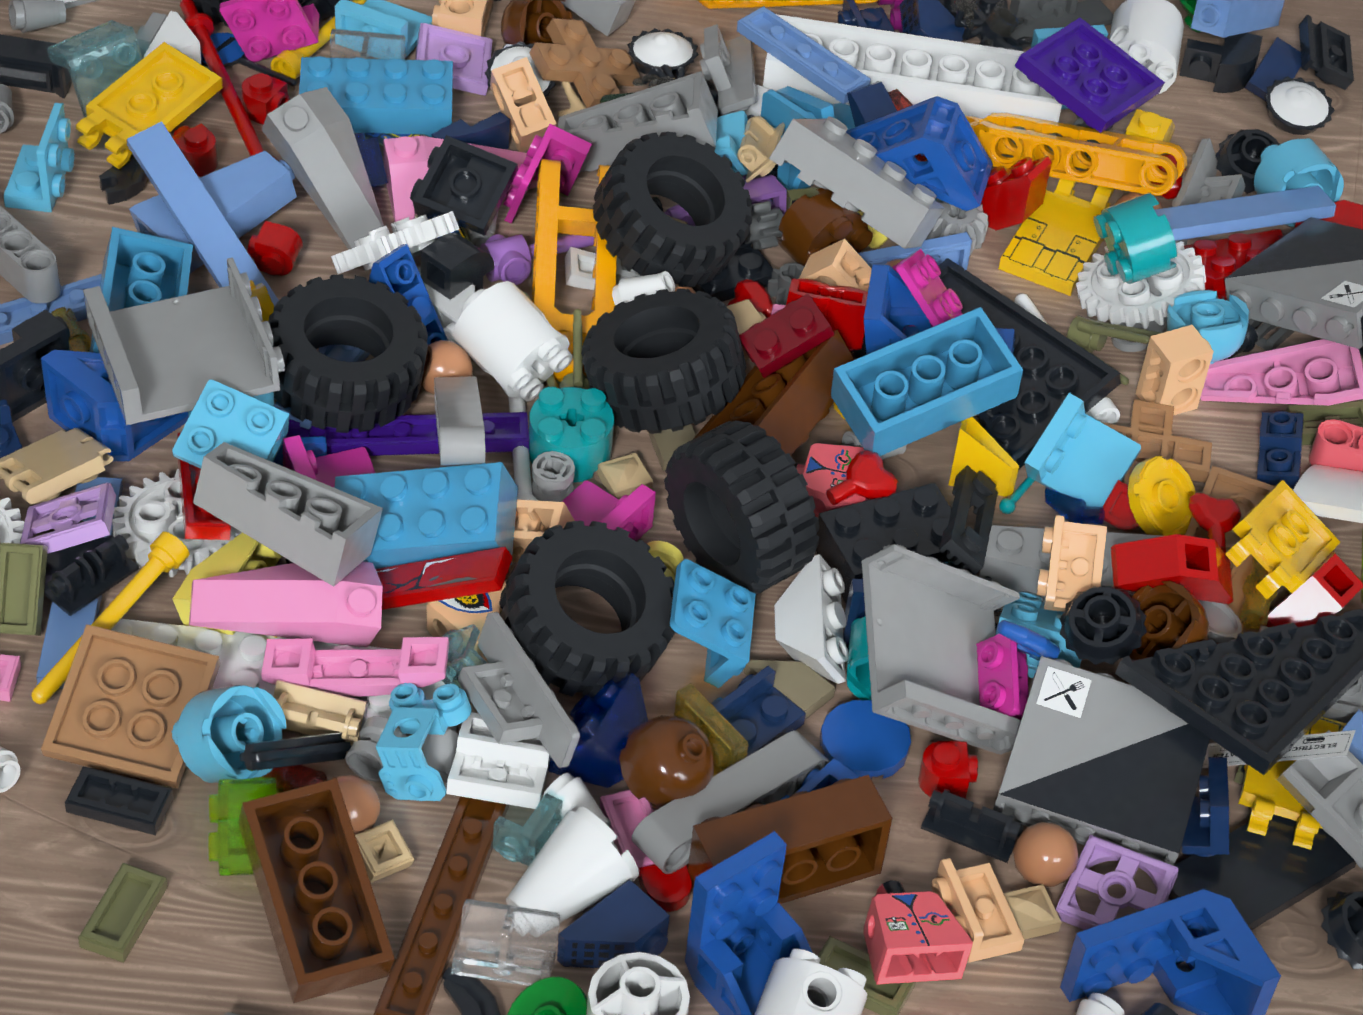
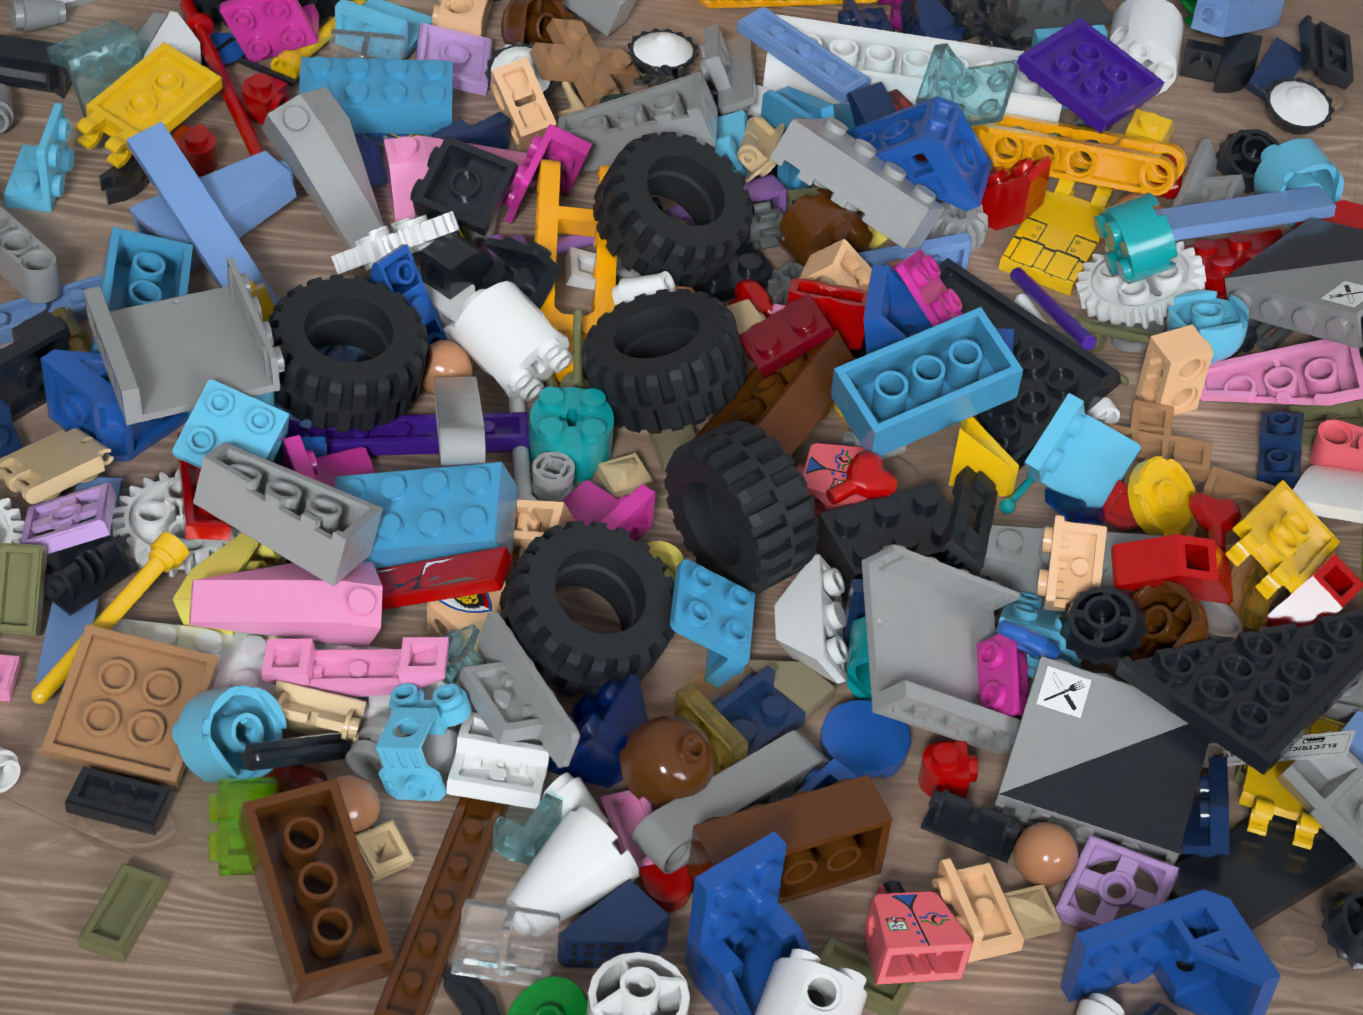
(275, 248): red plate -> none
(524, 266): none -> black bracket
(978, 90): none -> clear light blue bracket
(1053, 309): none -> dark purple bar

